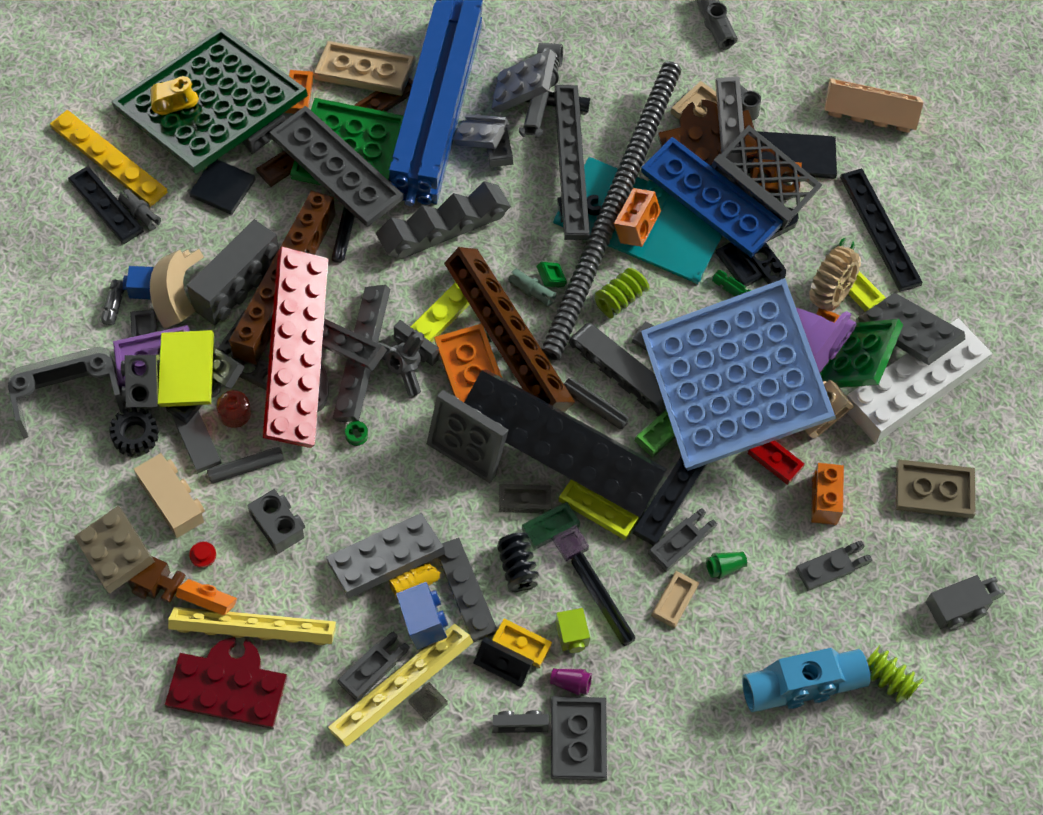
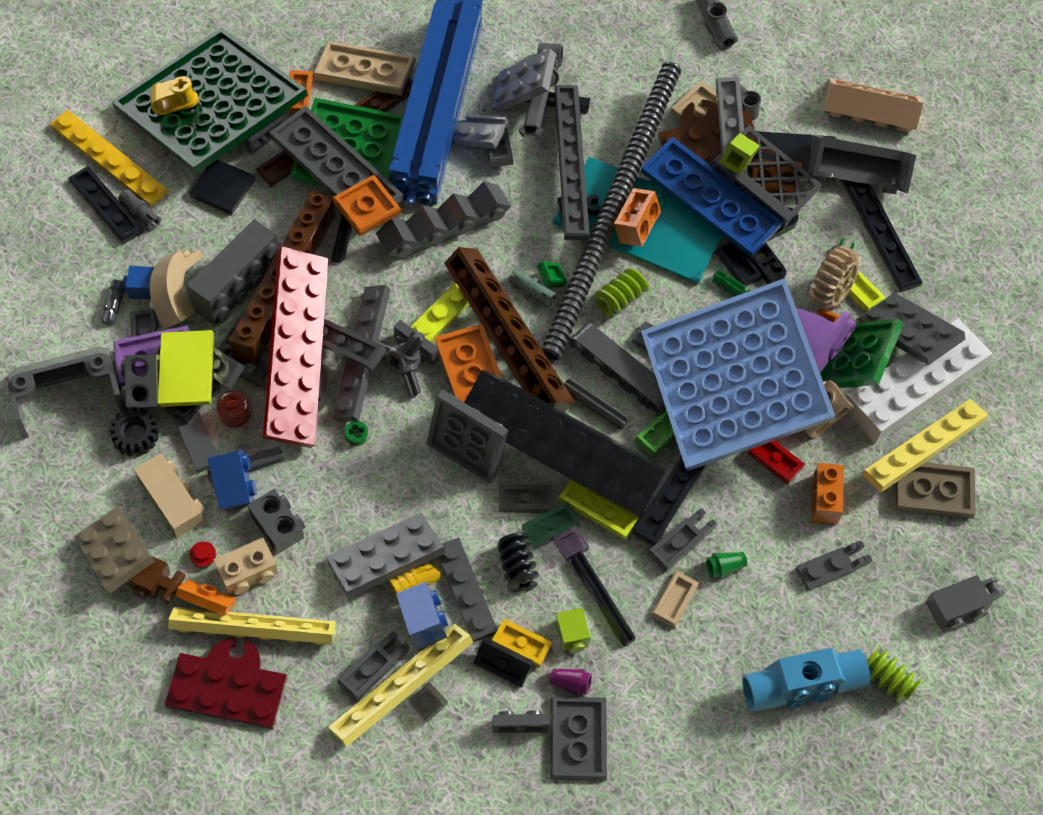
(232, 479): none -> blue brick
(246, 567): none -> tan brick
(366, 205): none -> orange plate
(739, 153): none -> lime brick
(861, 164): none -> dark grey windscreen
(925, 445): none -> light yellow plate

